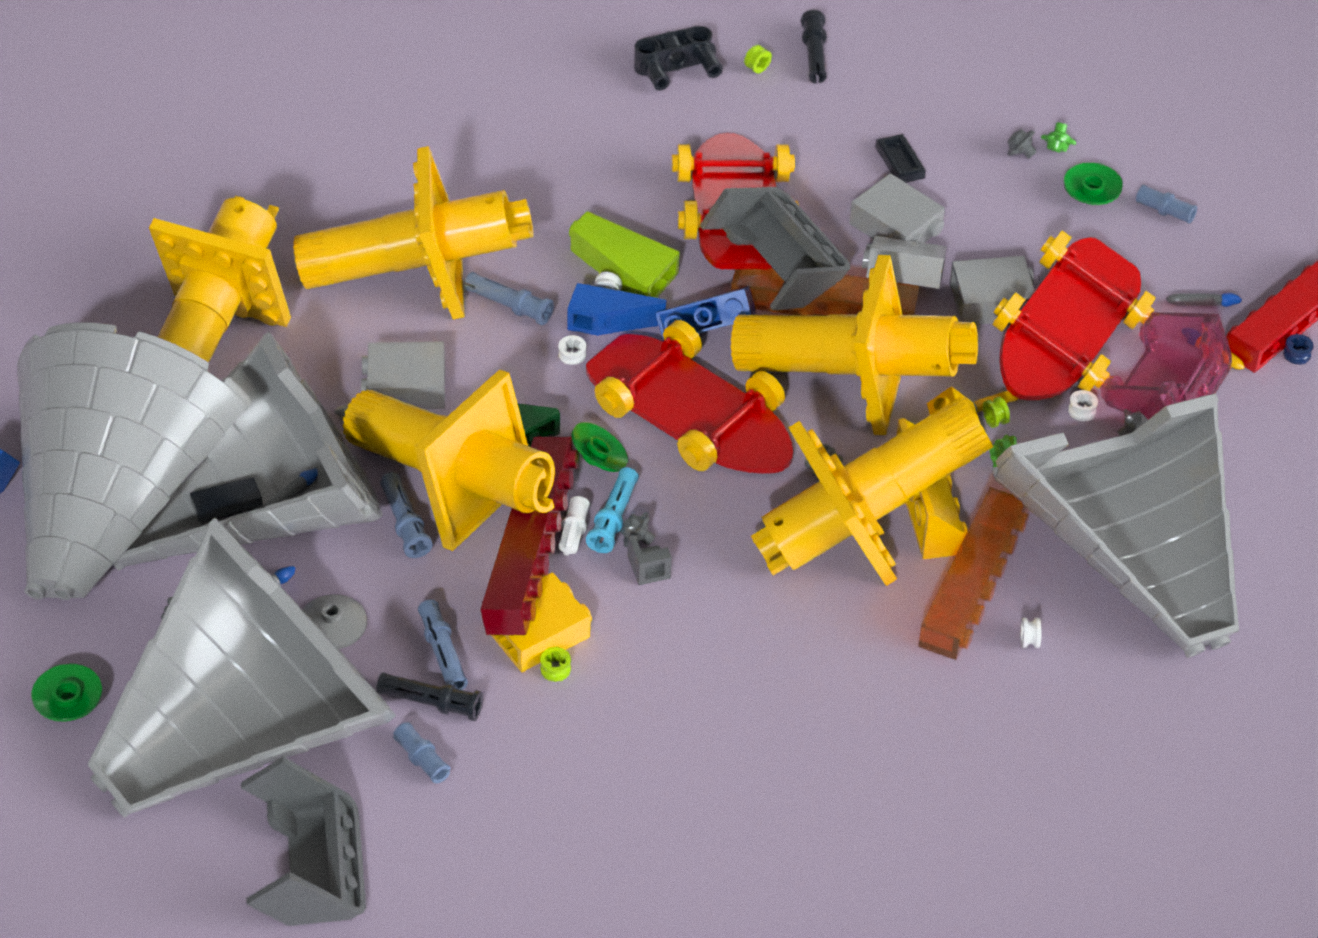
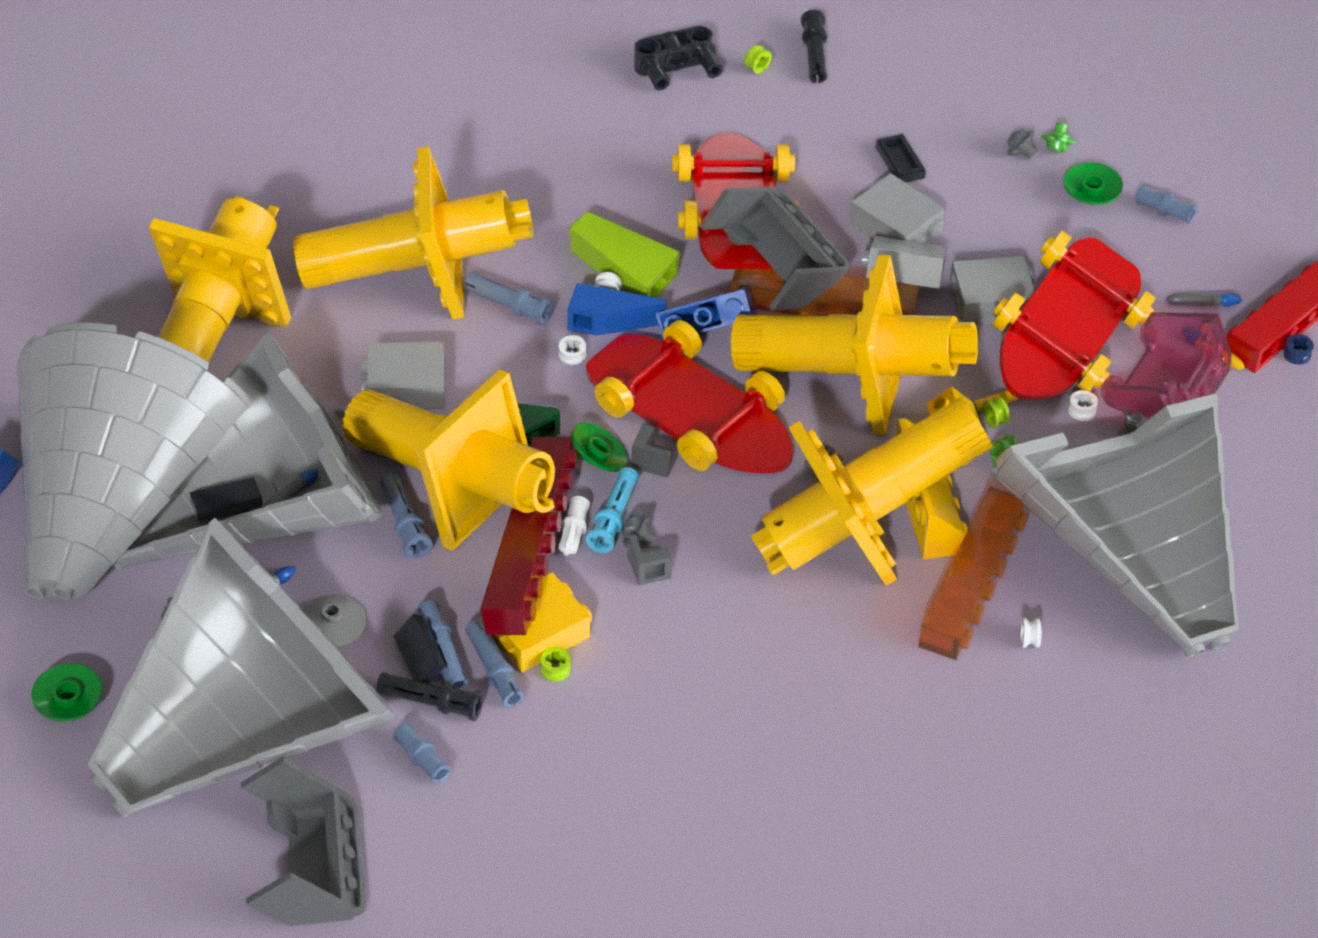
(419, 649): none -> black tile
(499, 672): none -> sand blue pin
(651, 457): none -> dark grey panel

